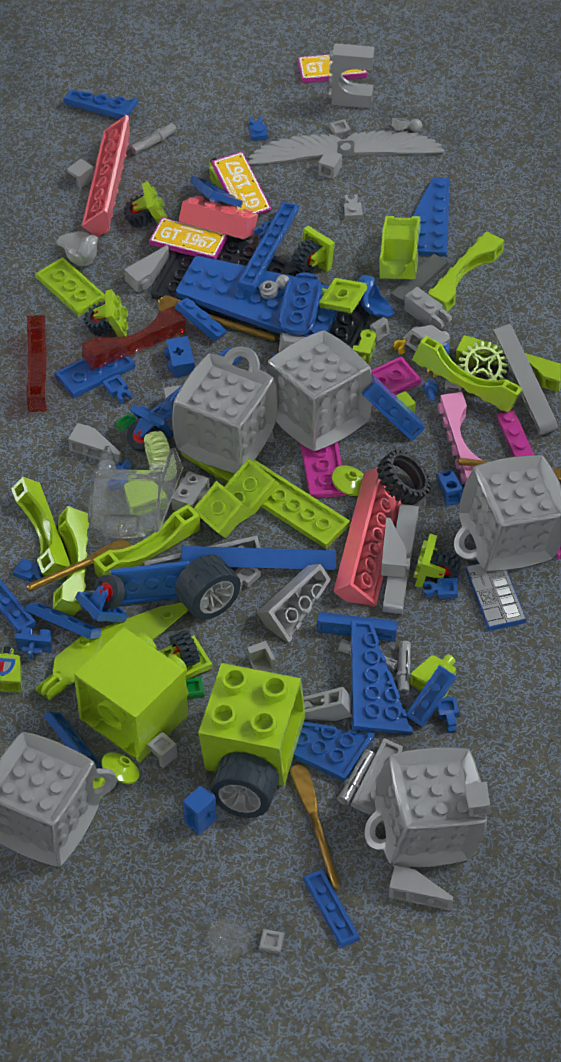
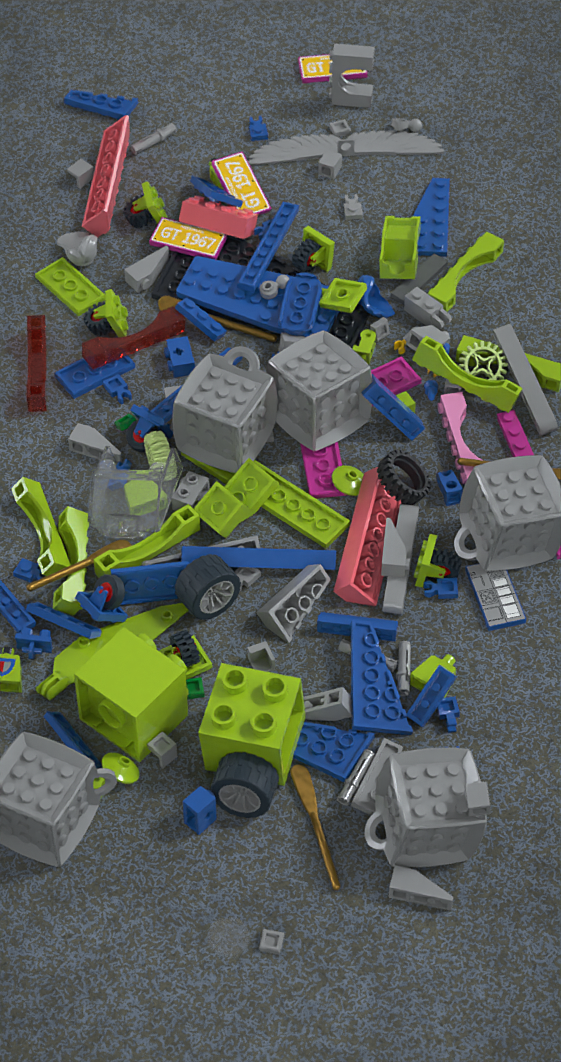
(331, 908): blue tile -> none

